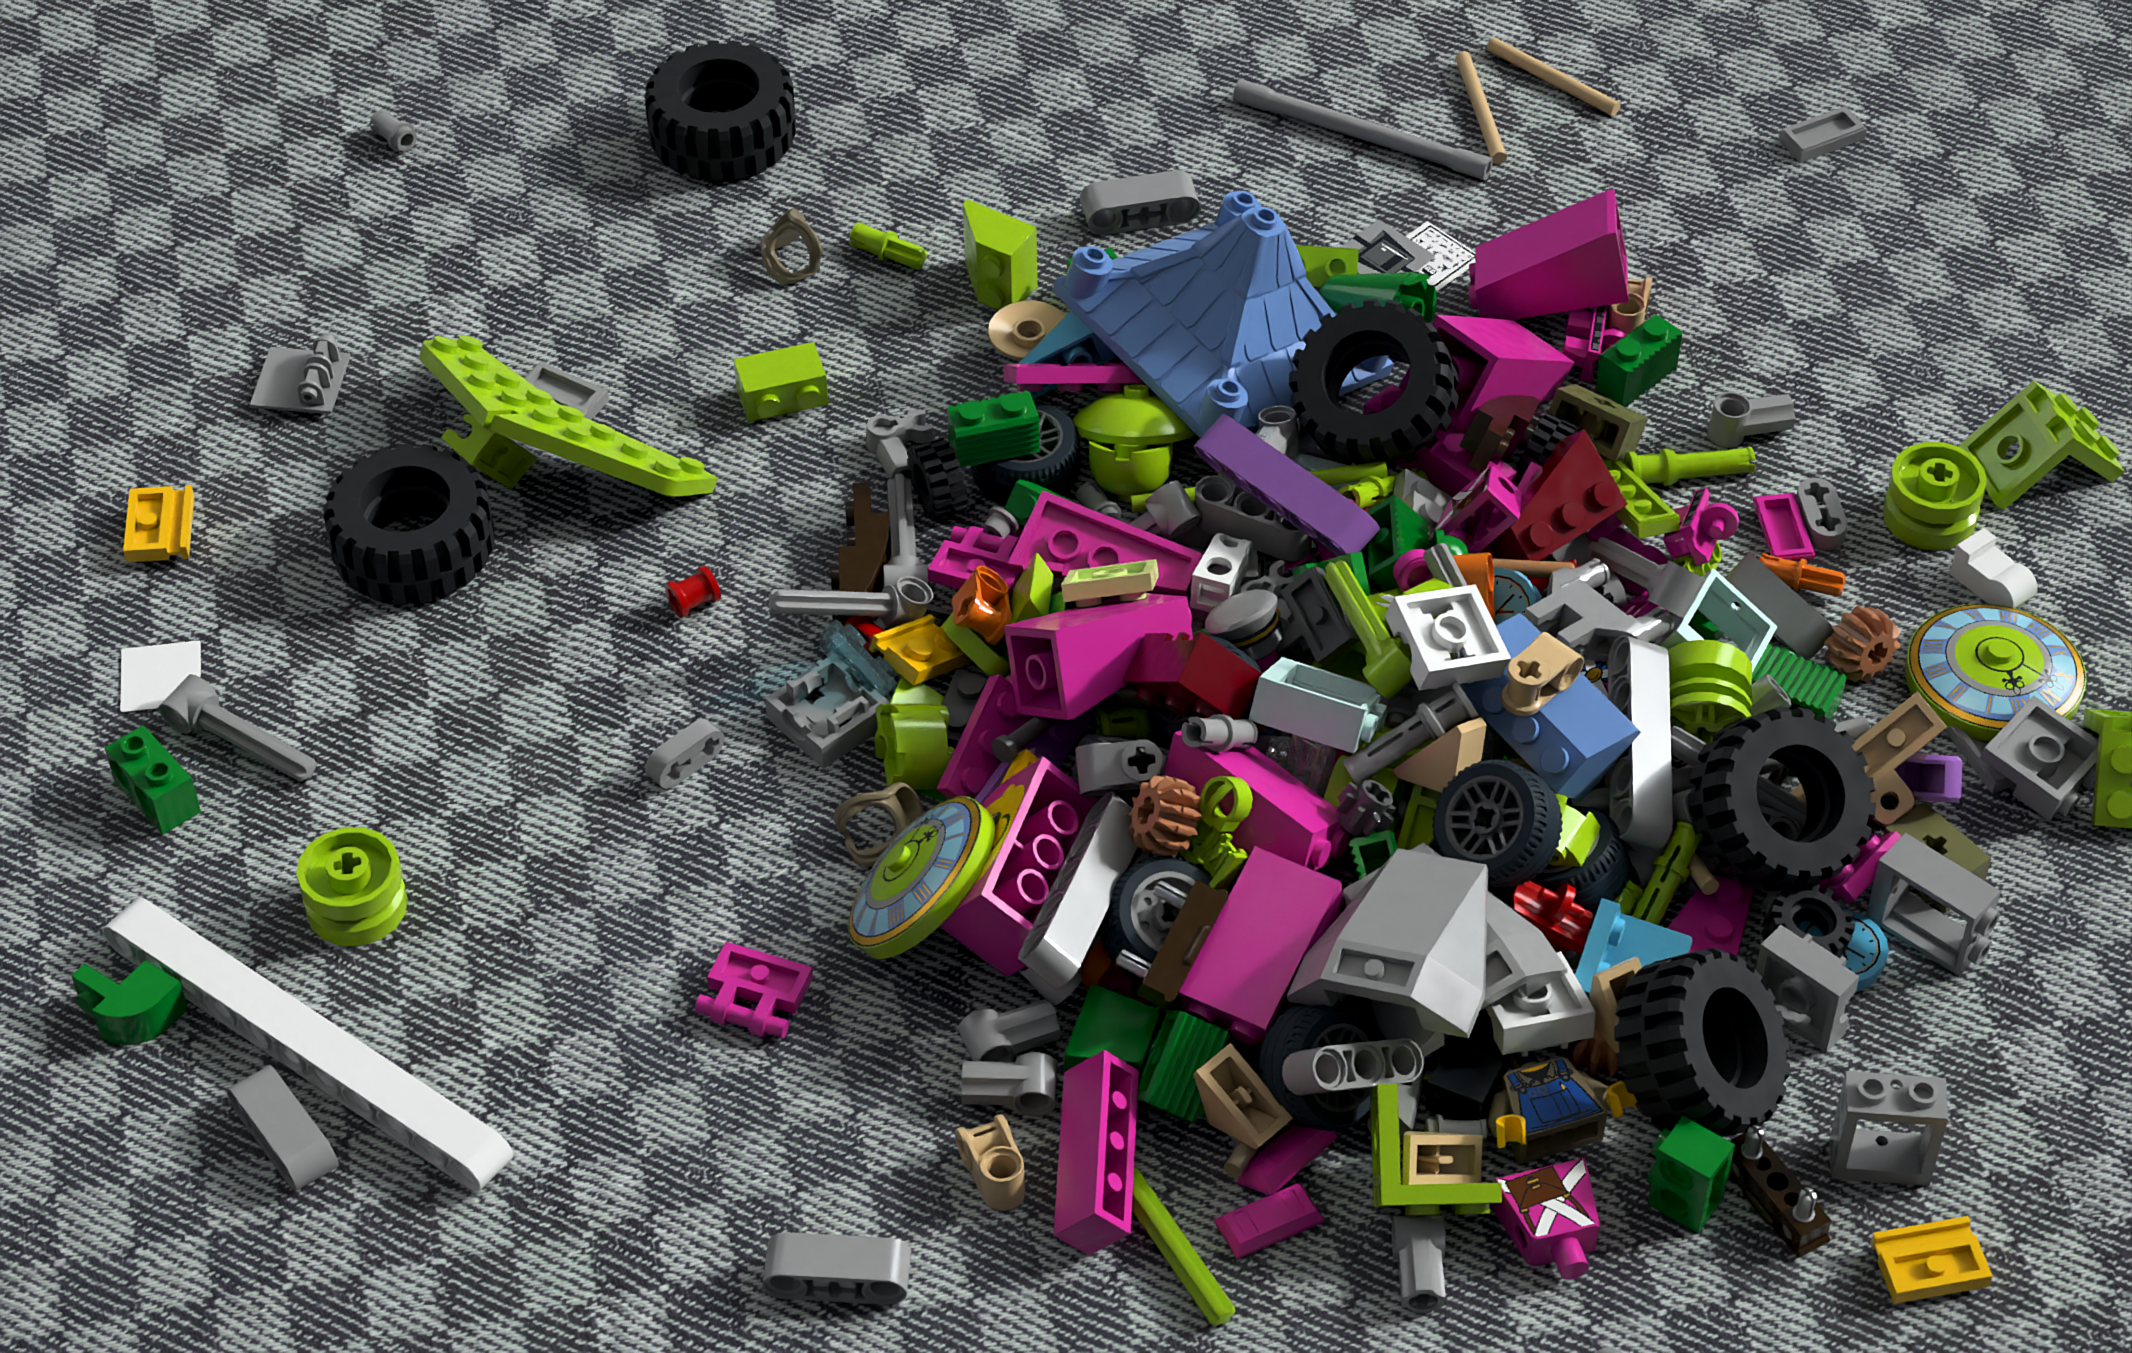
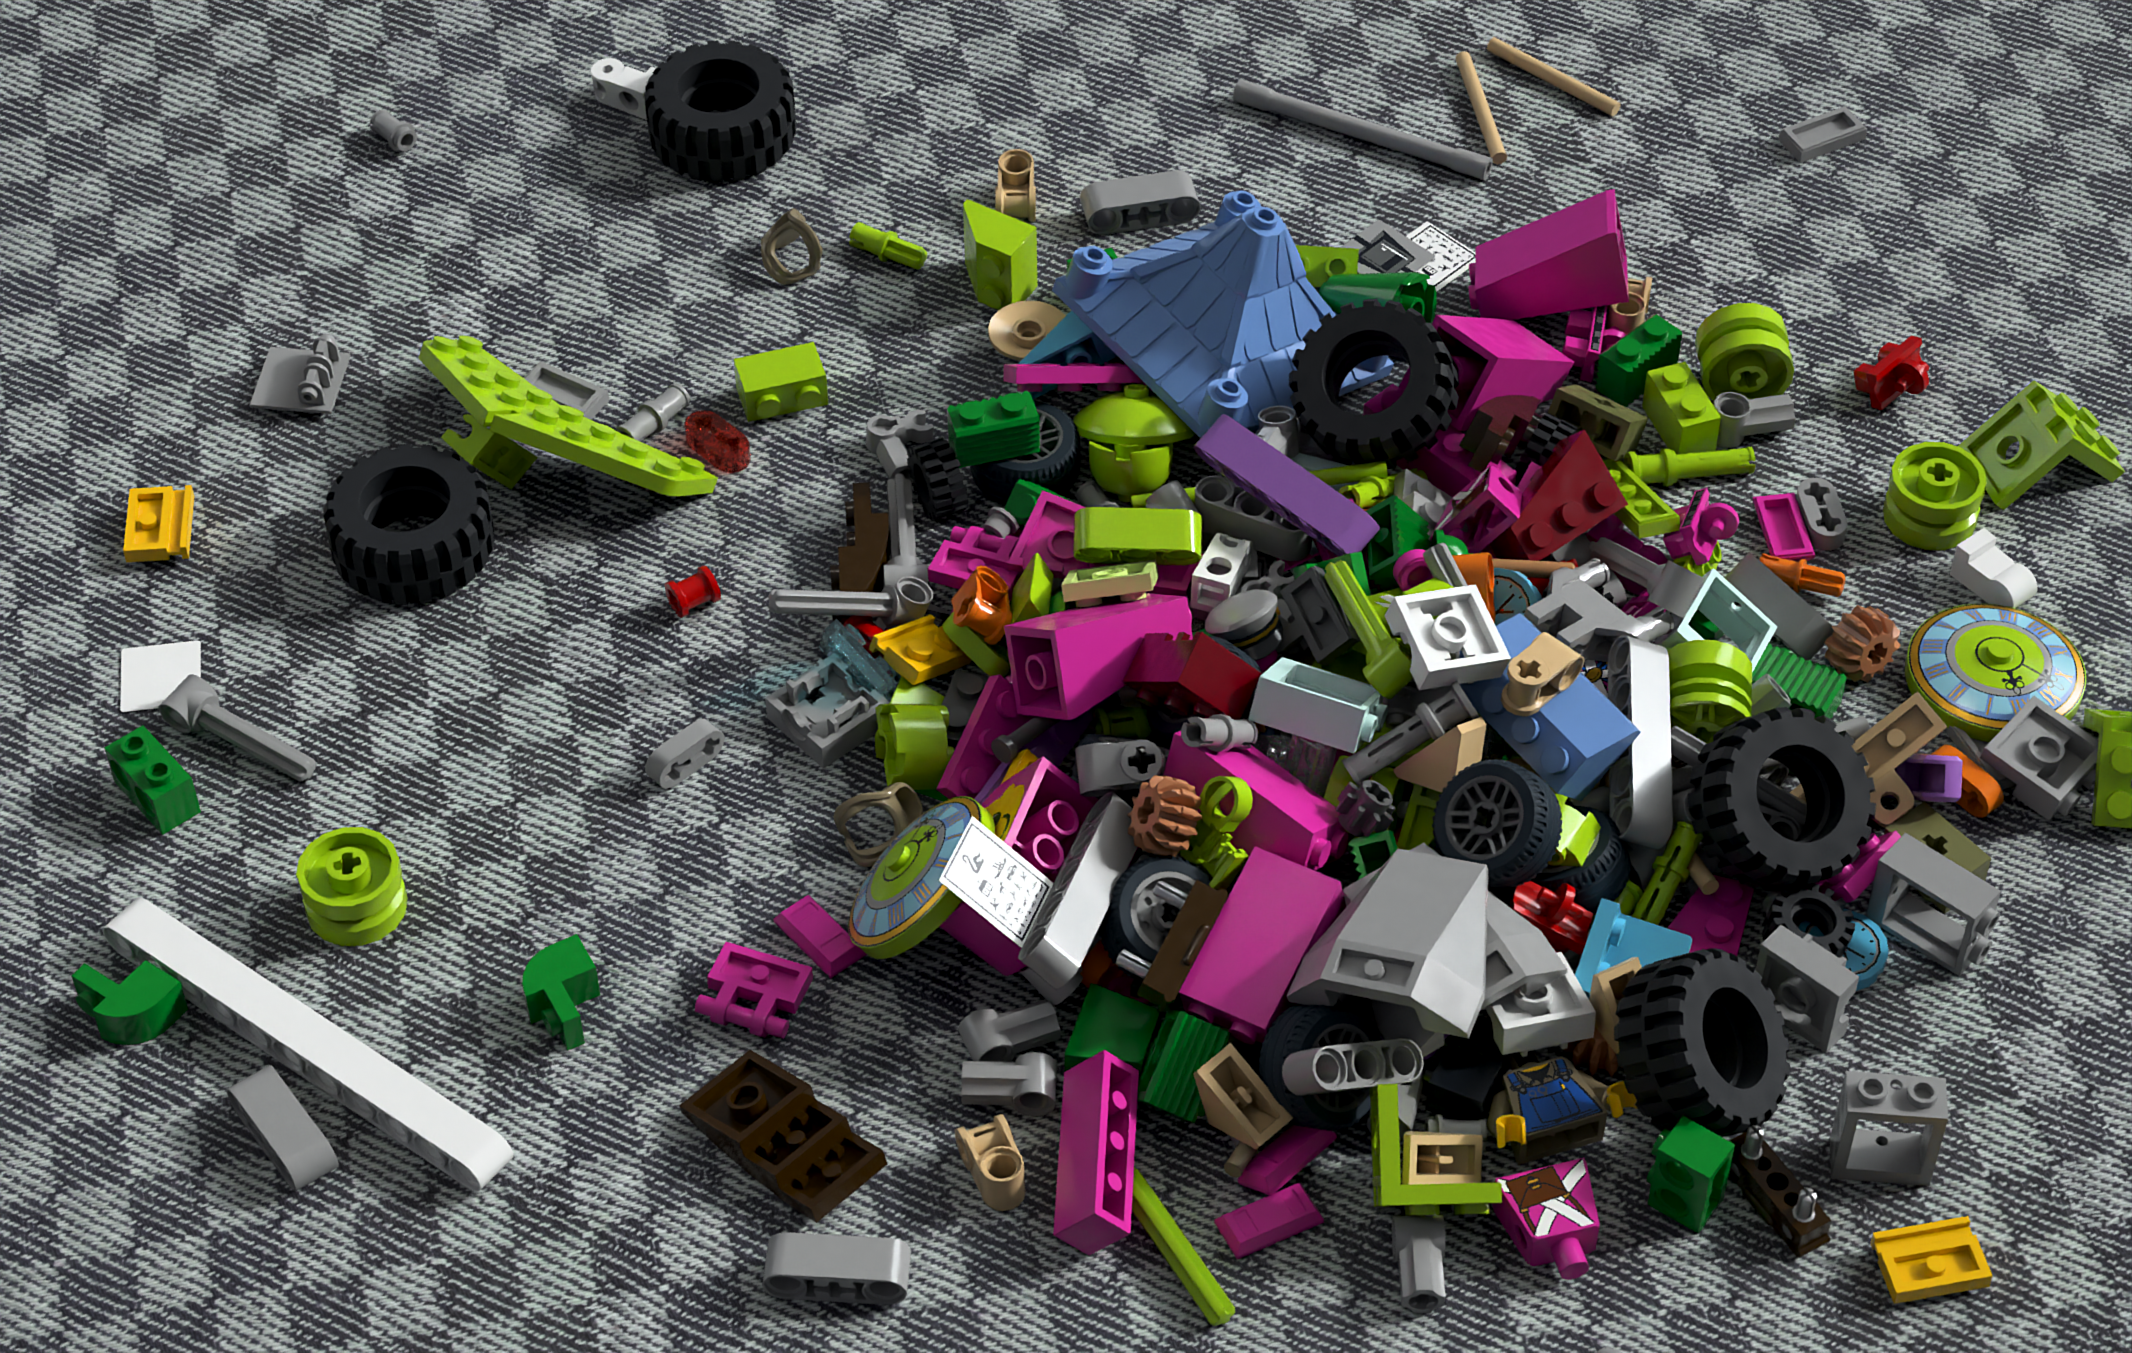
(556, 983): none -> green brick
(620, 86): none -> white leg
(654, 414): none -> light grey pin
(722, 437): none -> clear red beam
(783, 1135): none -> dark brown slope
(819, 936): none -> dark pink tile
(996, 882): none -> white sticker
(1016, 187): none -> tan piece
(1137, 535): none -> lime beam
(1680, 409): none -> lime brick
(1744, 352): none -> lime wheel
(1897, 371): none -> red hips
(1980, 790): none -> orange beam

